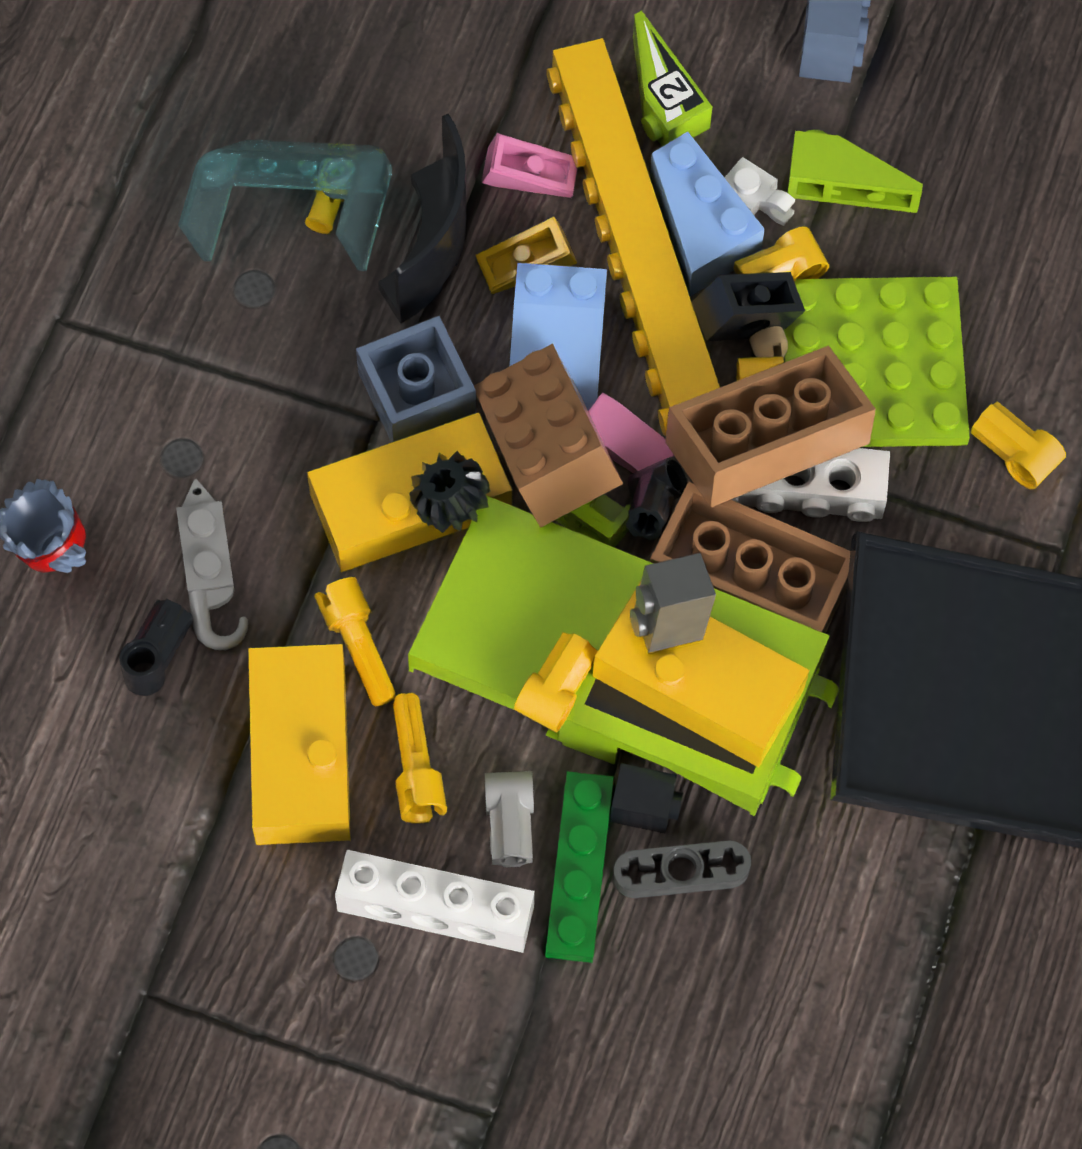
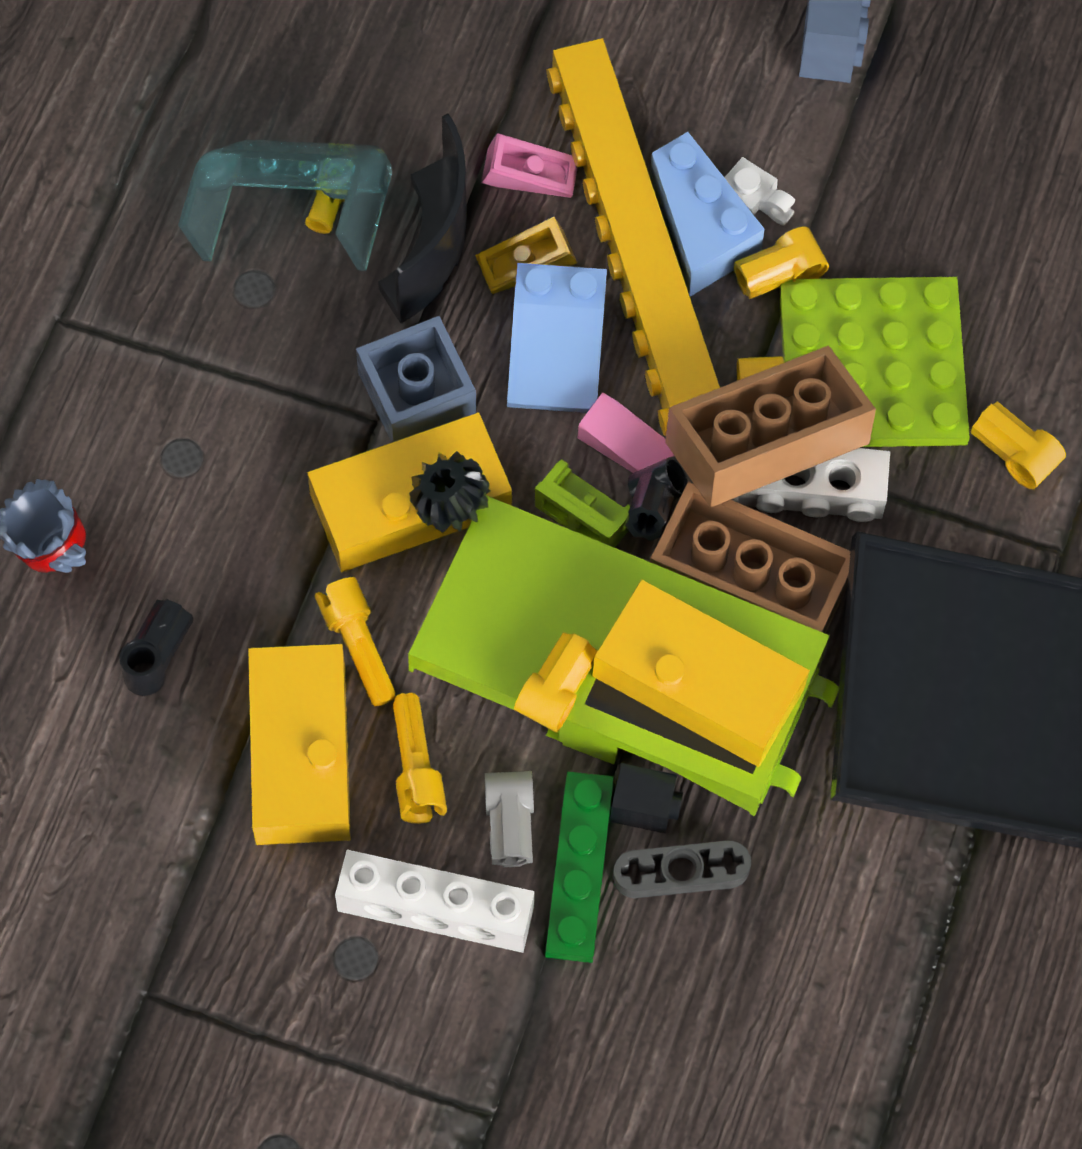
(207, 565): light grey plate -> none
(546, 435): medium nougat brick -> none
(667, 92): lime slope -> none
(673, 603): dark grey brick -> none
(747, 303): black brick -> none
(769, 342): tan hinge -> none
(841, 173): lime slope -> none

